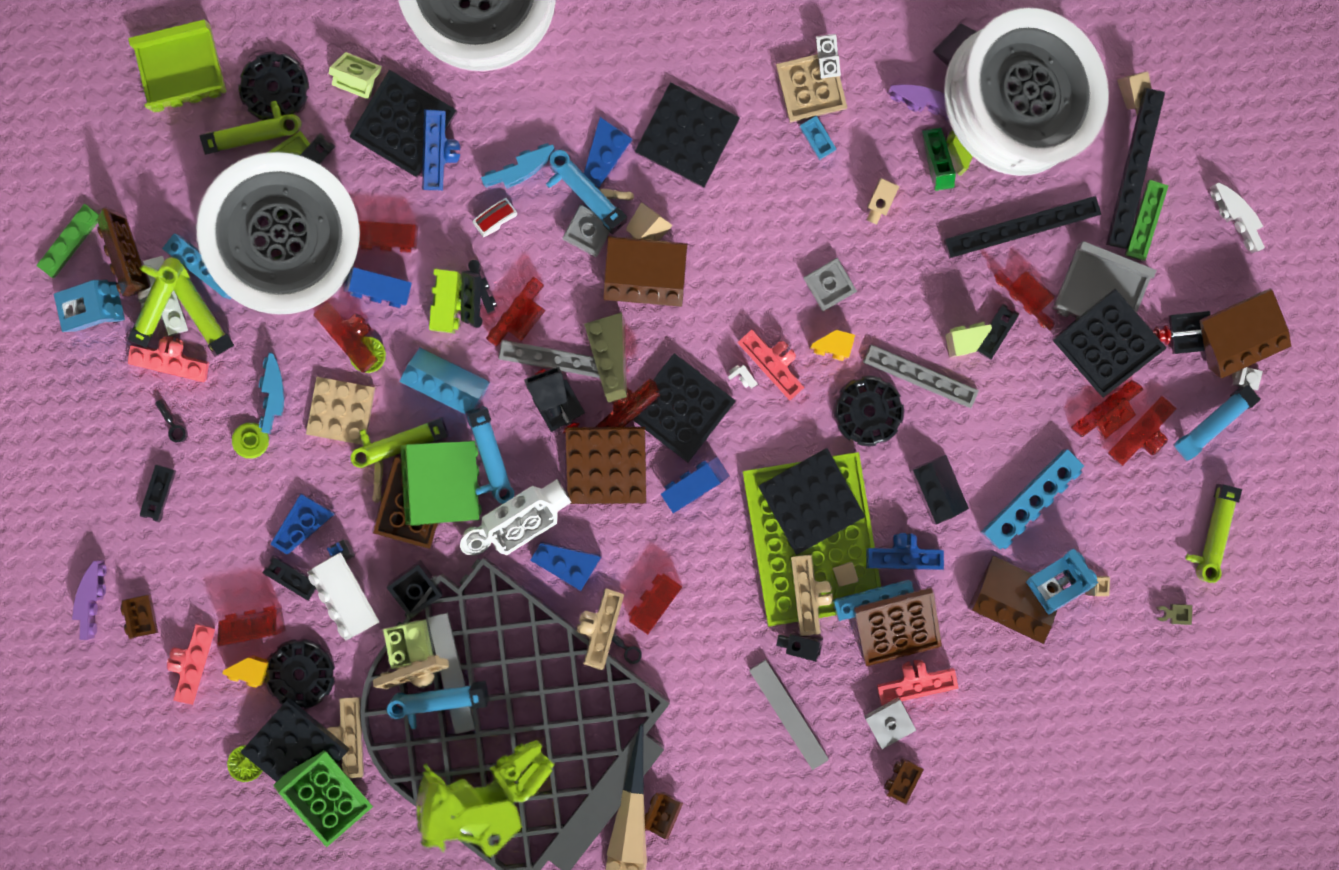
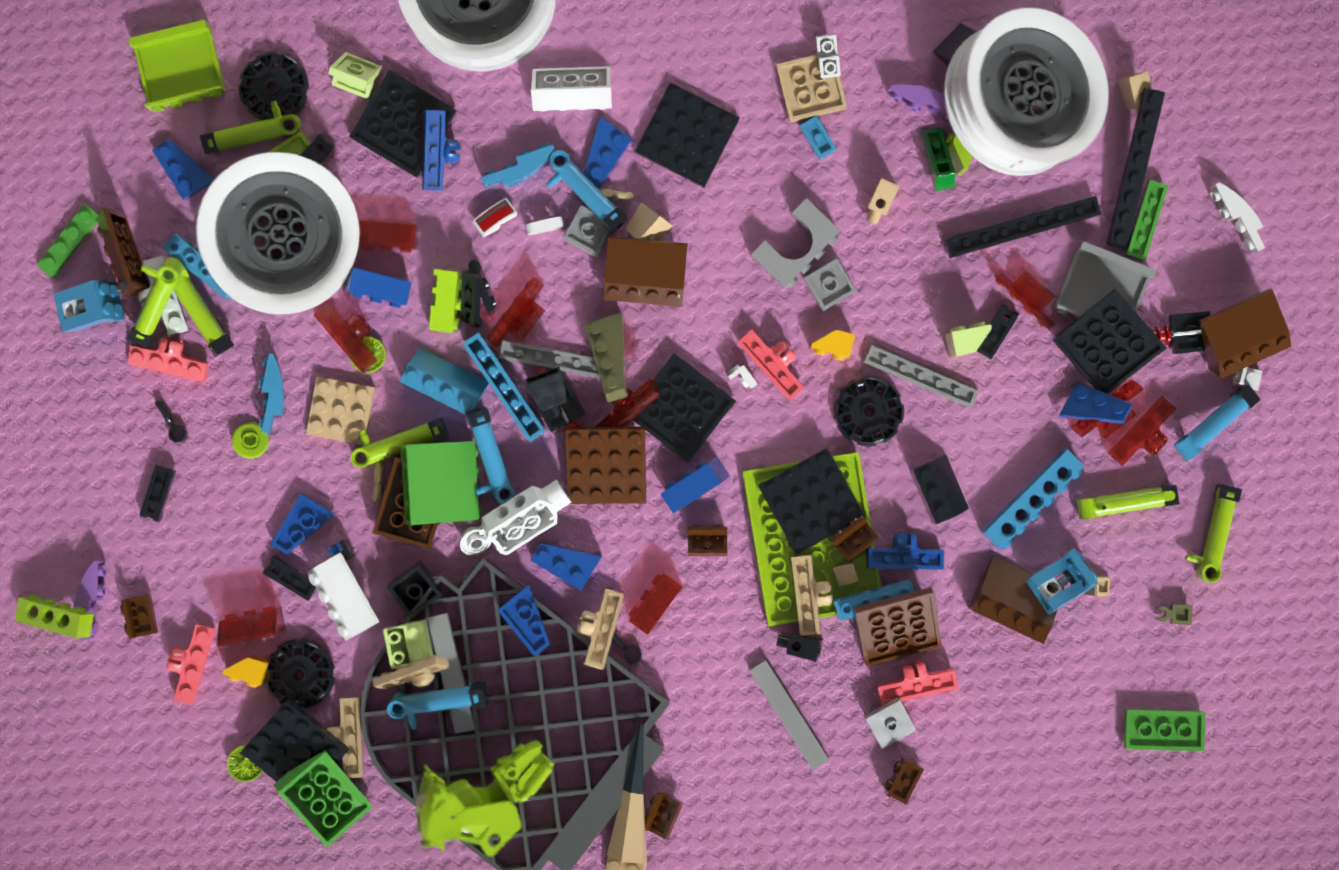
(54, 617): none -> lime brick
(182, 170): none -> blue wing
(504, 387): none -> dark azure brick
(525, 620): none -> blue wing
(544, 225): none -> white beam
(571, 88): none -> white slope
(707, 540): none -> reddish brown bracket
(821, 232): none -> light grey arch
(855, 539): none -> reddish brown bracket
(1093, 404): none -> blue wing
(1128, 501): none -> lime piece
(1164, 729): none -> bright green plate

